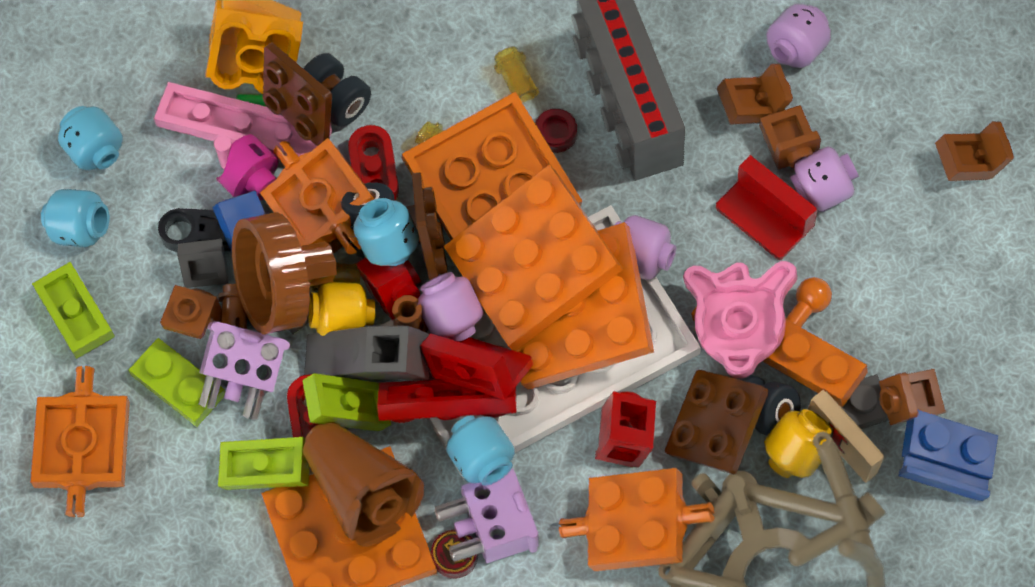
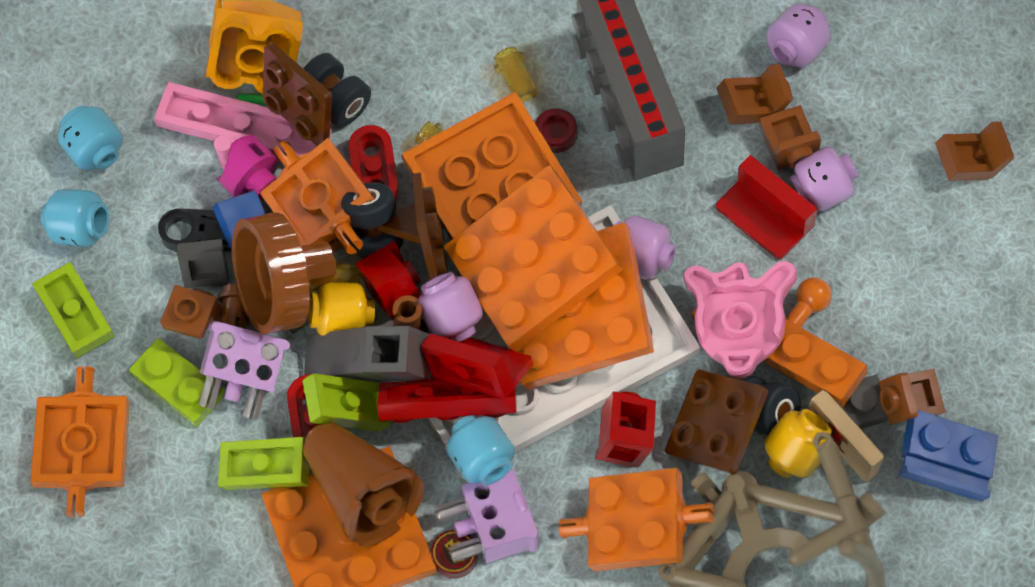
(386, 232): medium azure head -> none

